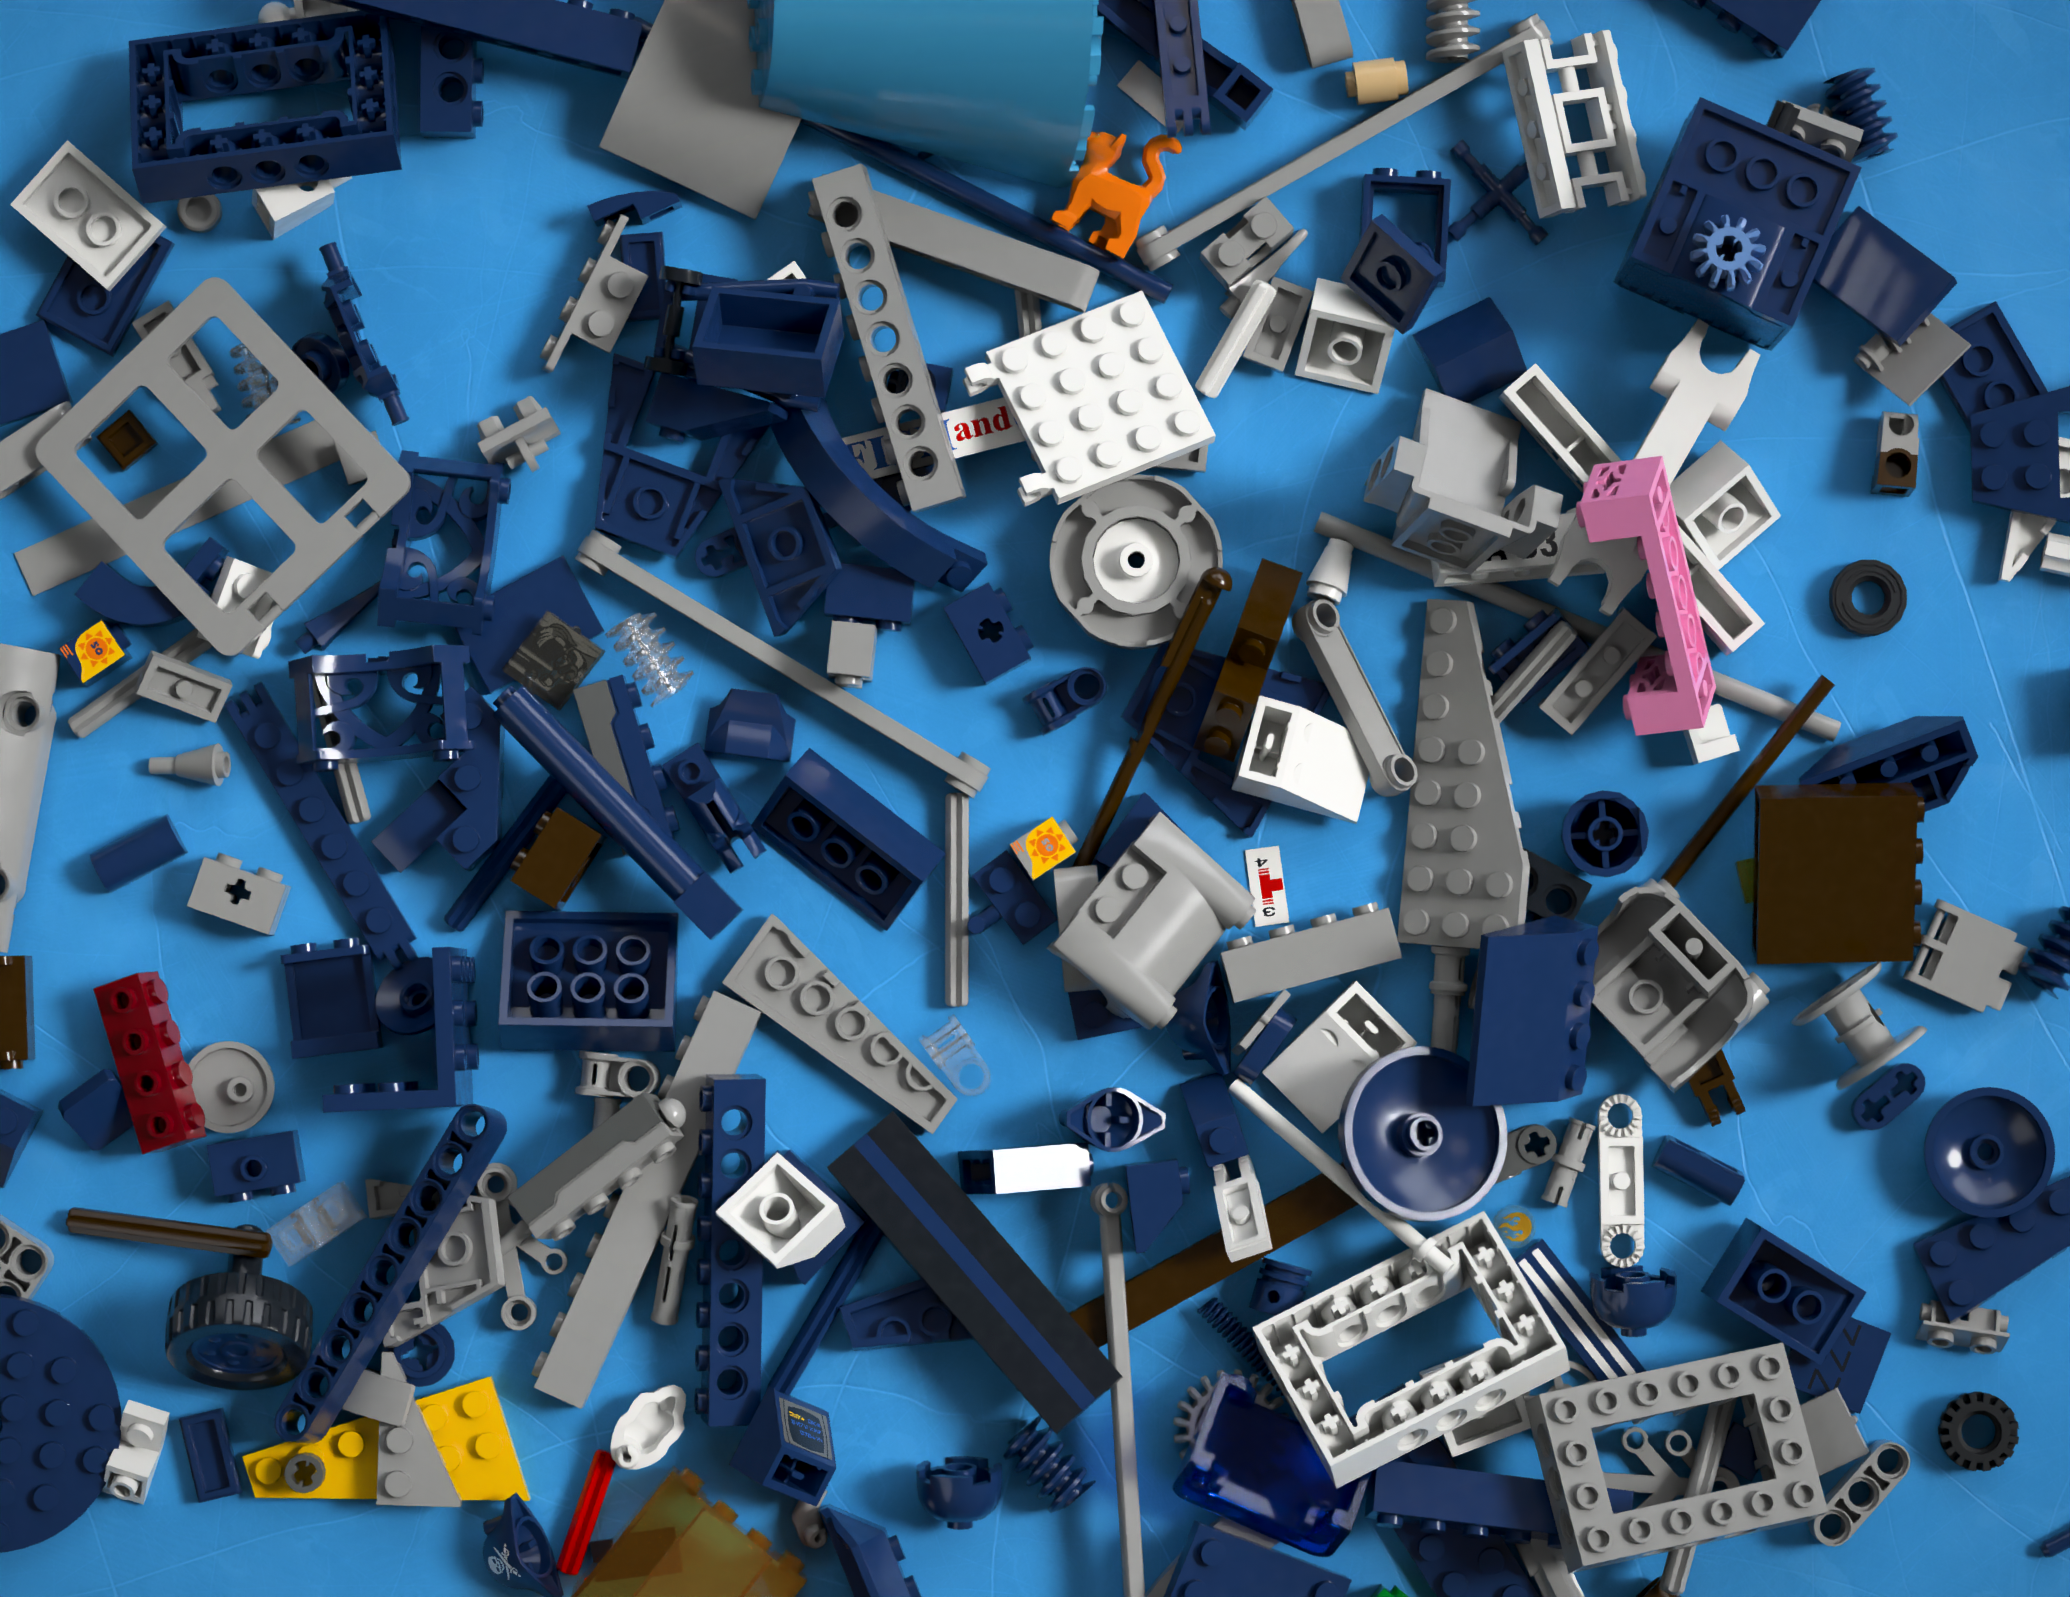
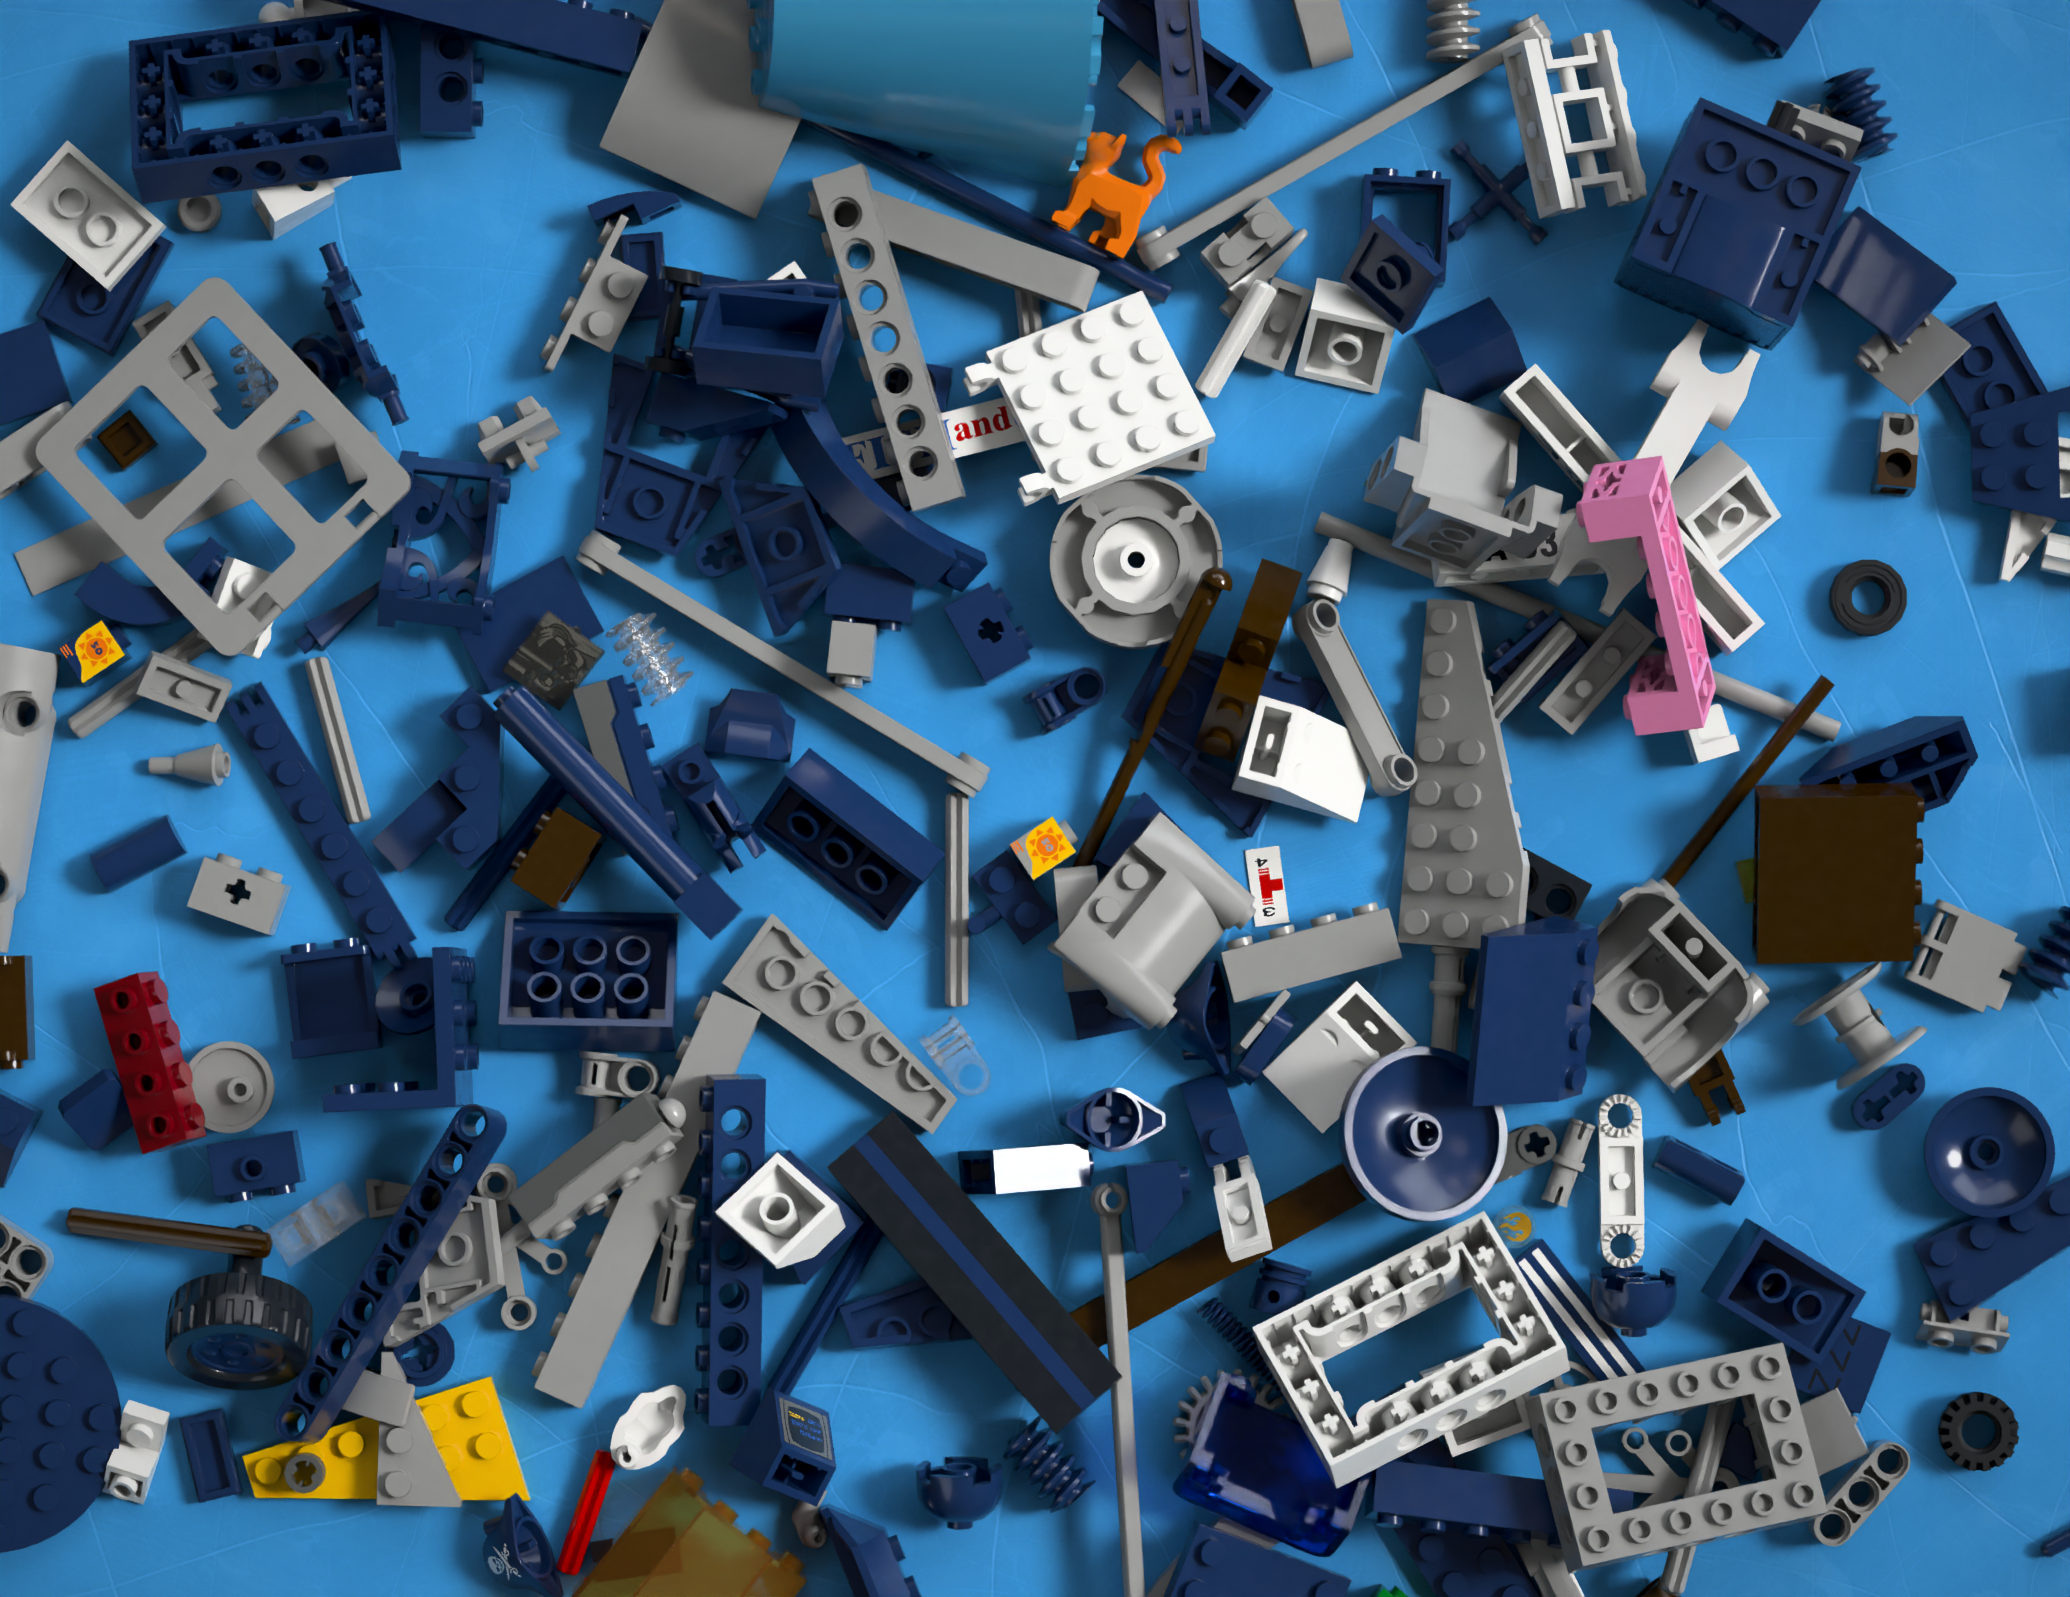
(332, 673): dark blue fence -> none
(1377, 80): tan brick -> none
(1424, 1248): white bar -> none
(1604, 833): dark blue cylinder -> none
(1743, 260): medium blue gear -> none

